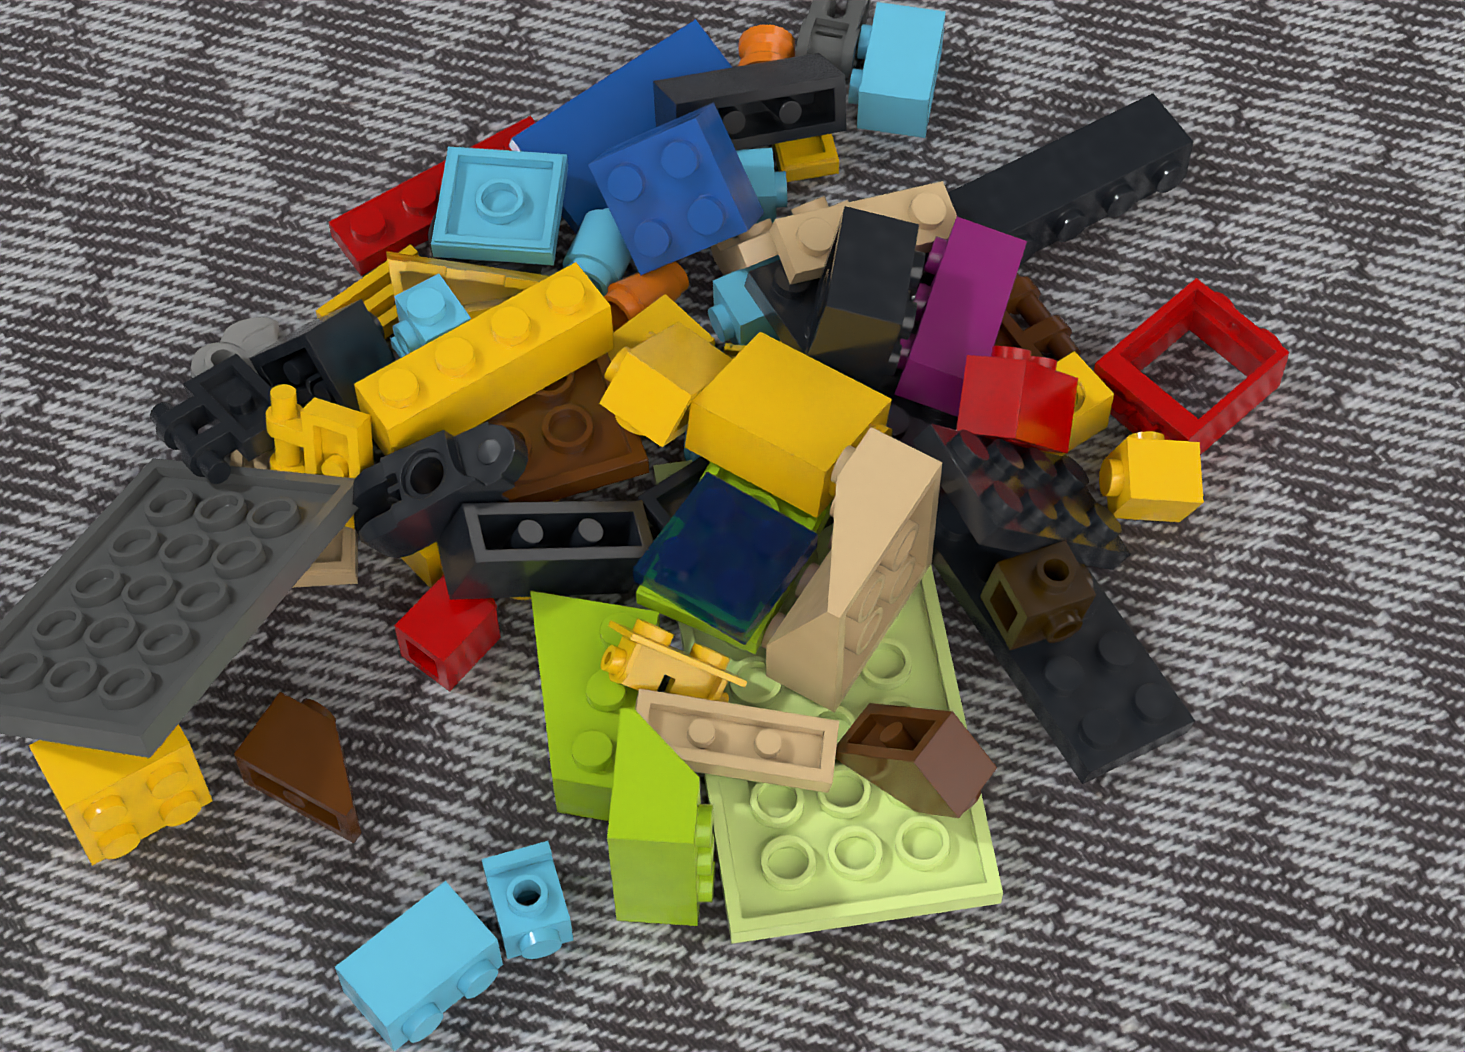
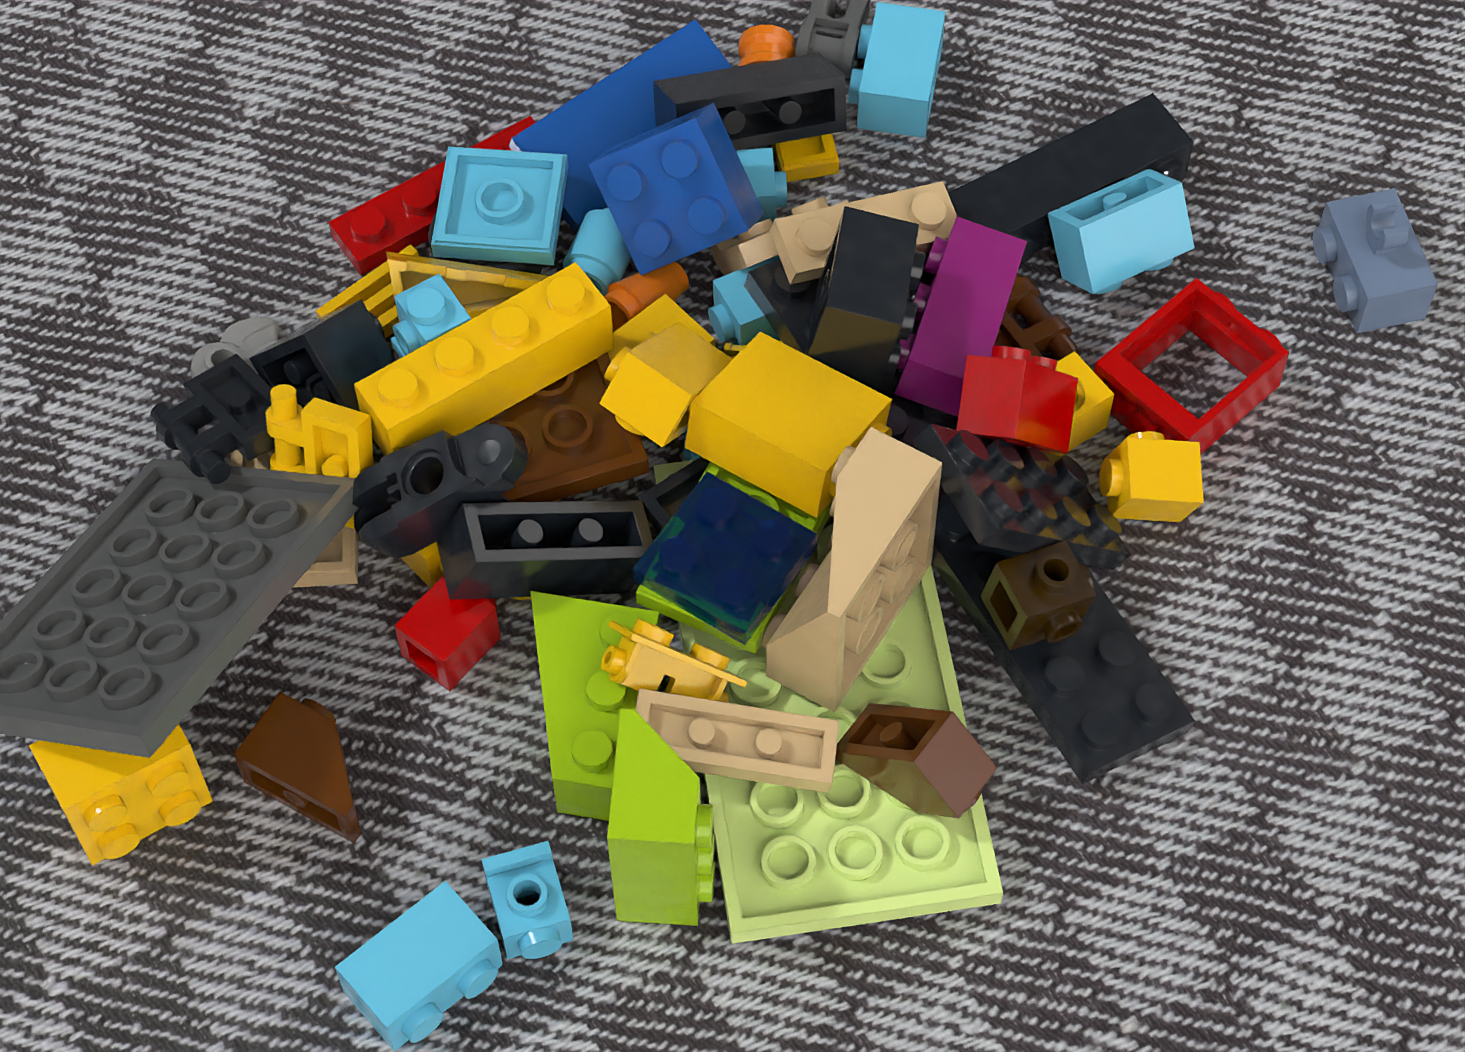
(1121, 231): none -> medium azure brick
(1374, 261): none -> sand blue brick

